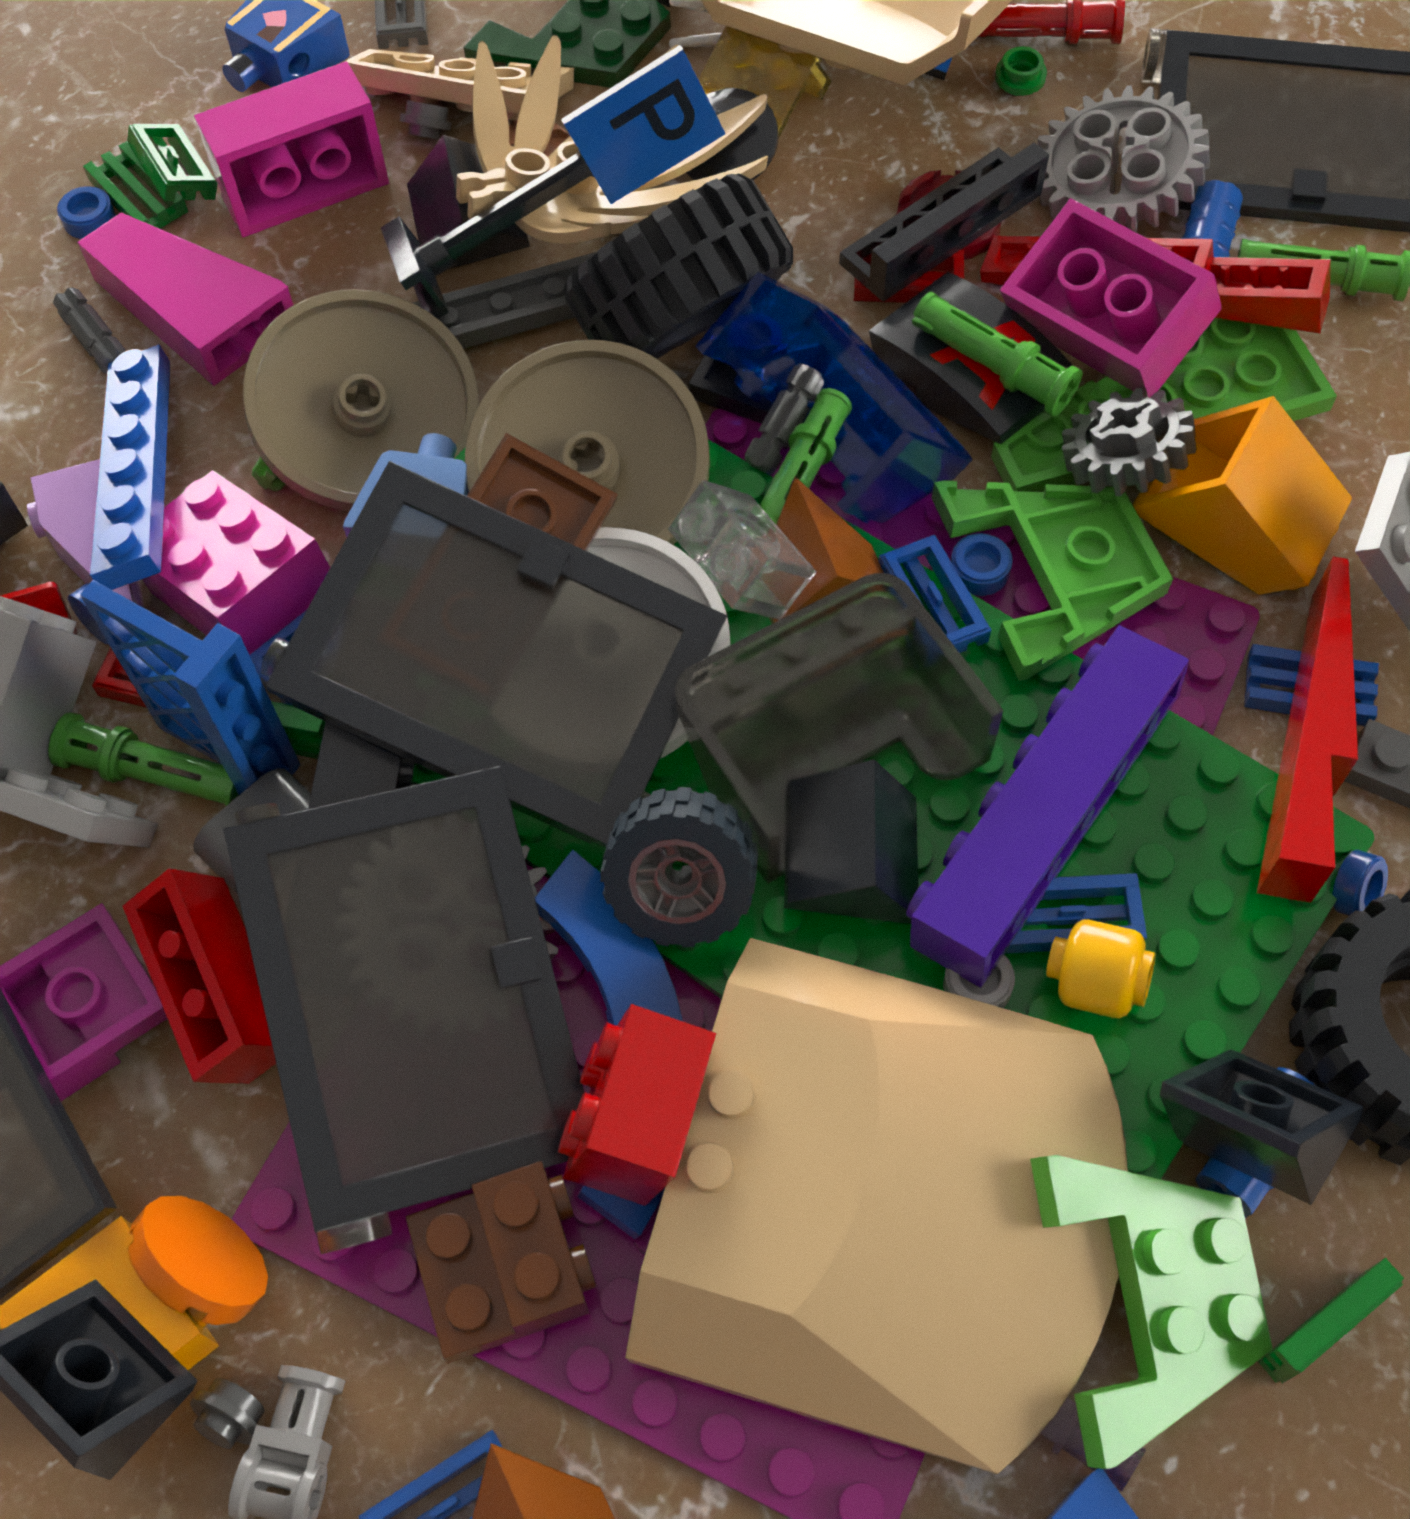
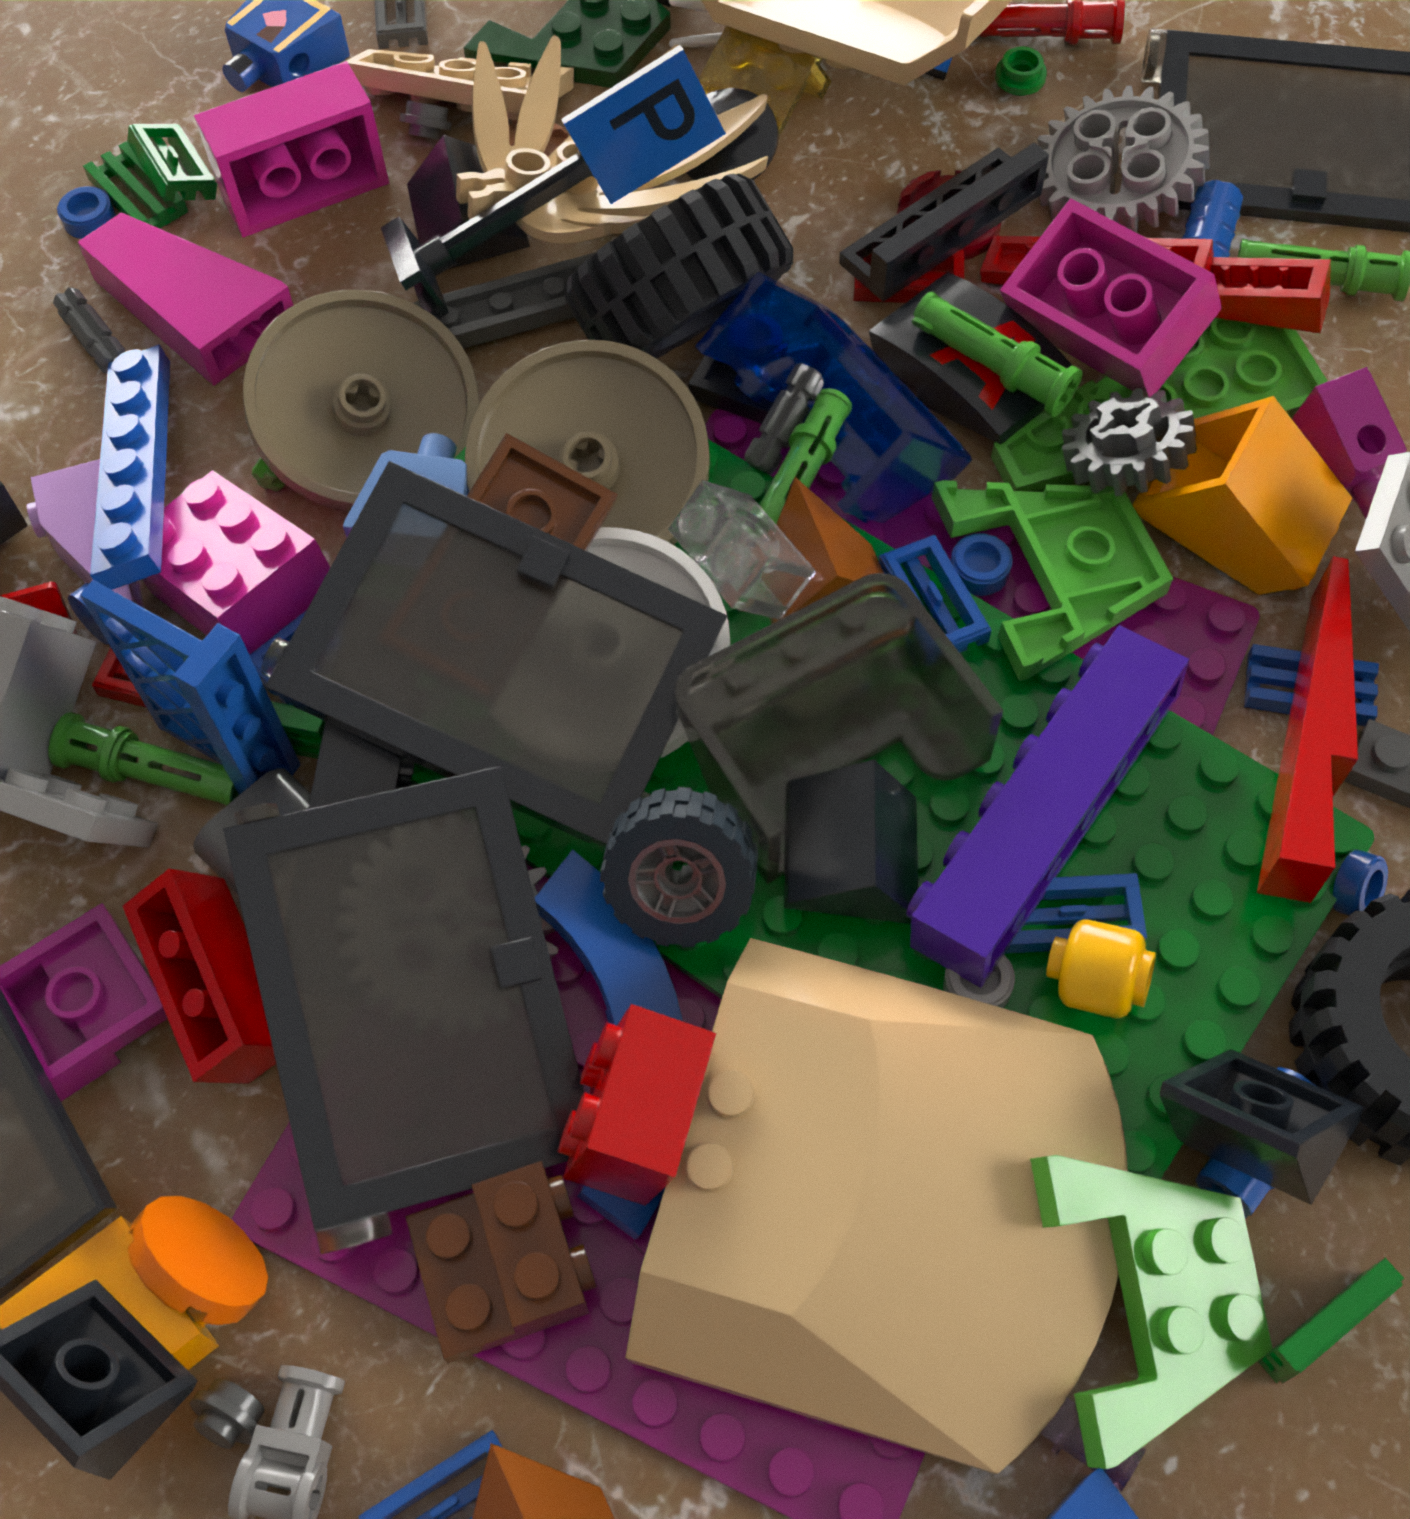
(1351, 432): none -> magenta torso

